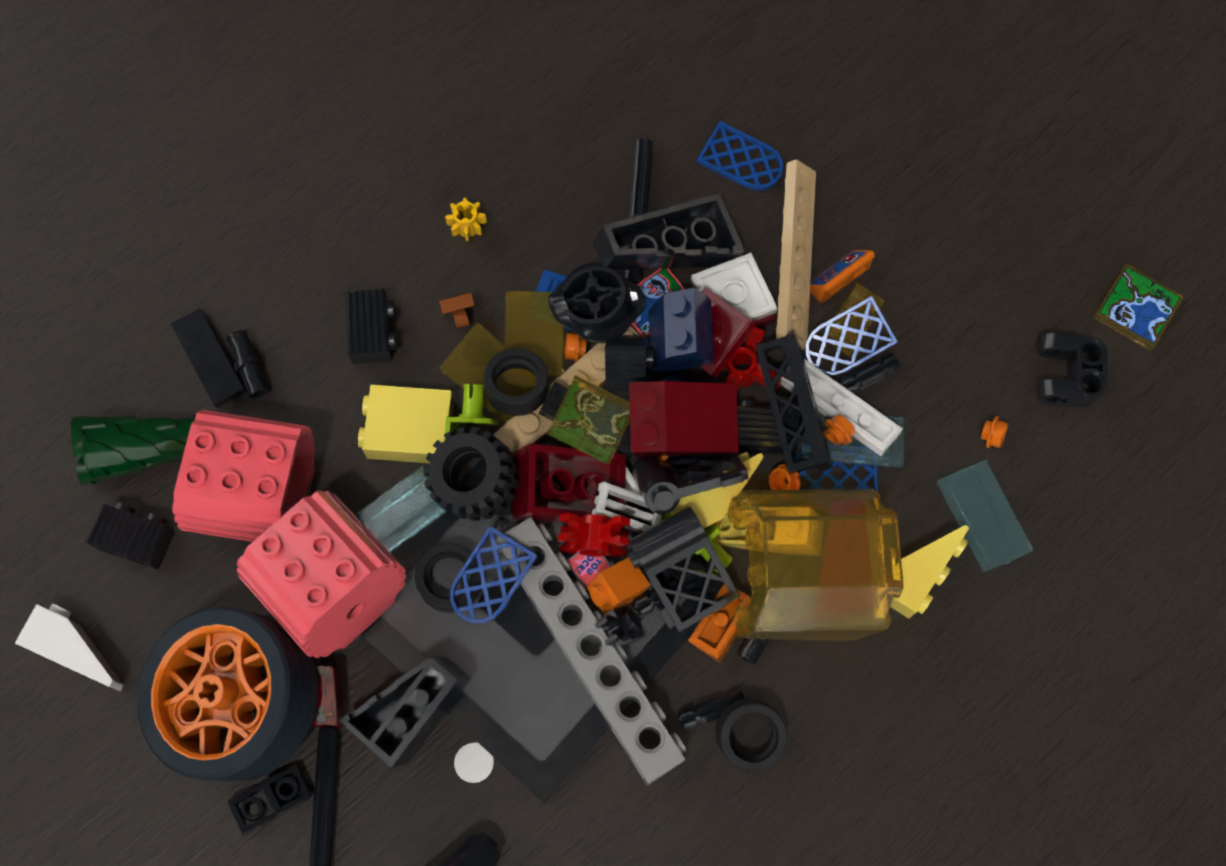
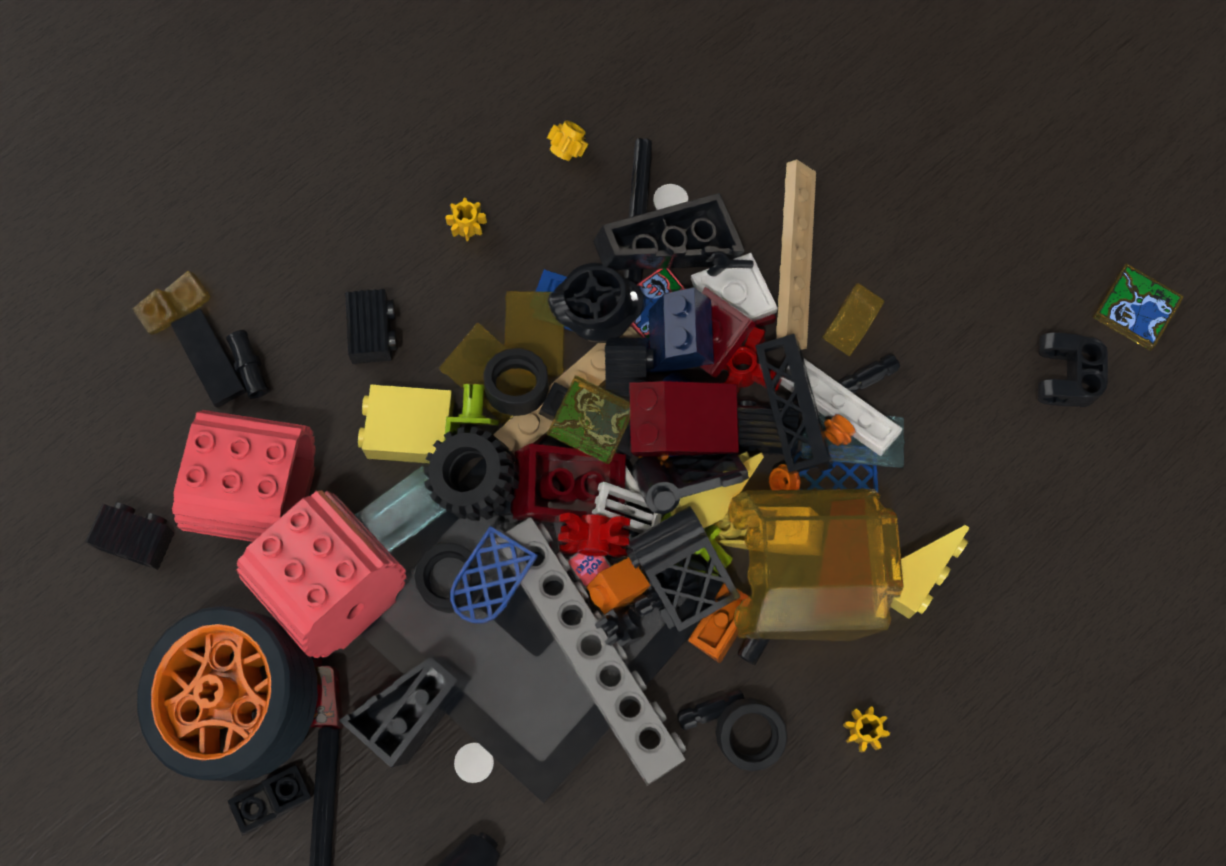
(66, 643): white slope -> none
(125, 444): dark green cone -> none
(173, 303): none -> clear yellow slope
(458, 307): dark orange tile -> none
(567, 140): none -> yellow gear
(574, 347): orange plate -> none
(669, 195): none -> white sticker
(722, 262): none -> black hand
(757, 145): blue window -> none
(841, 274): orange slope -> none
(875, 734): none -> yellow gear
(882, 320): window -> none
(982, 506): clear light blue piece -> none
(994, 432): orange plate -> none

